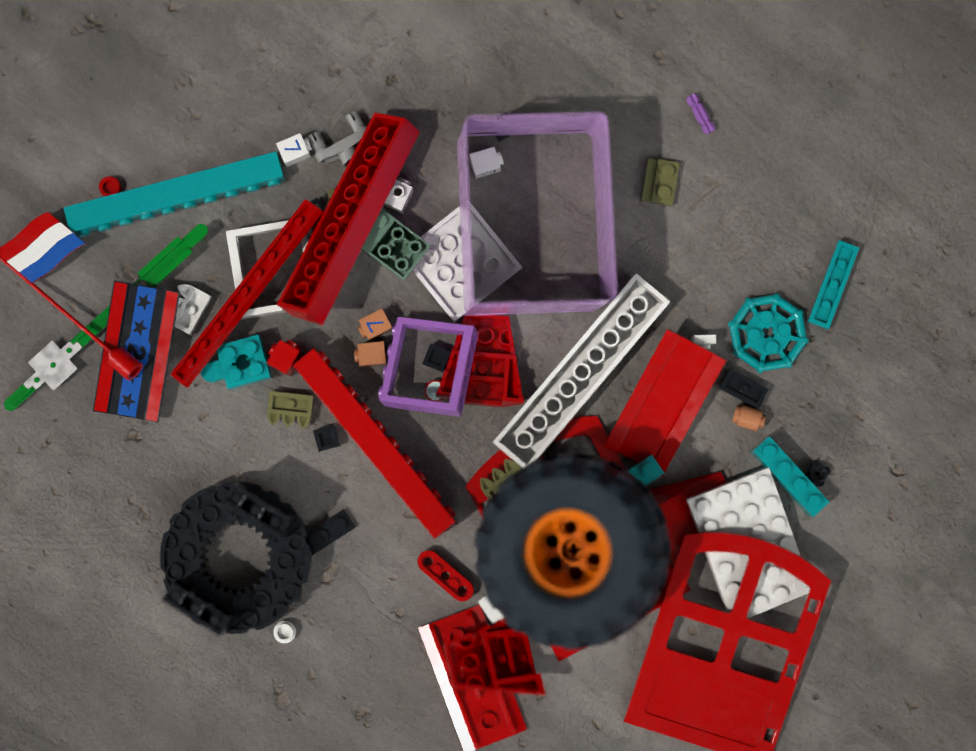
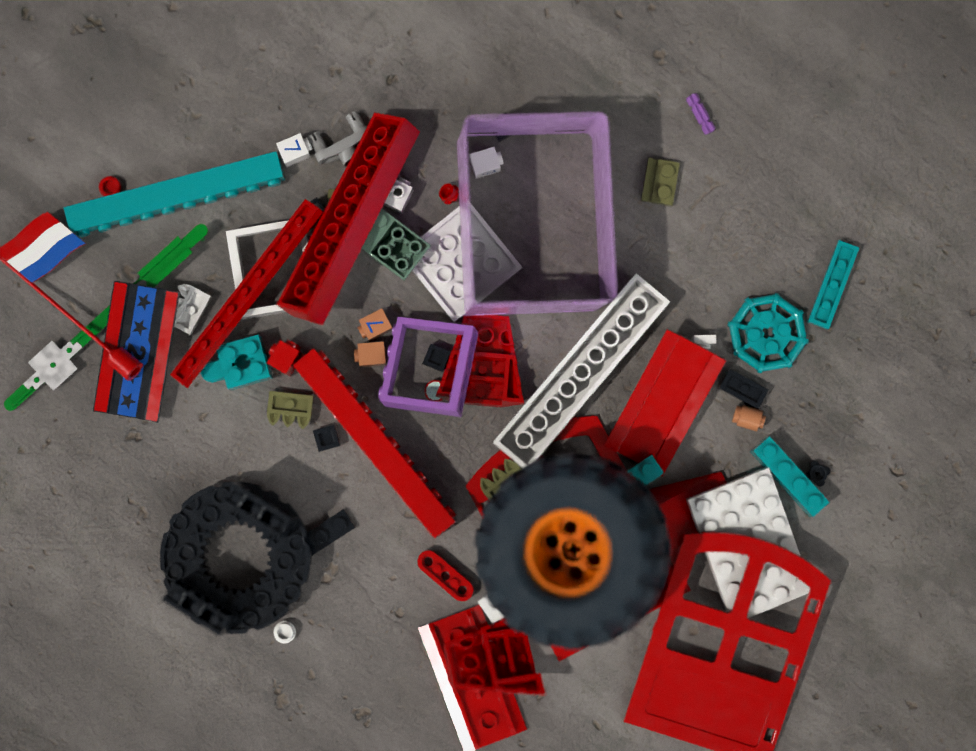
(449, 193): none -> red plate

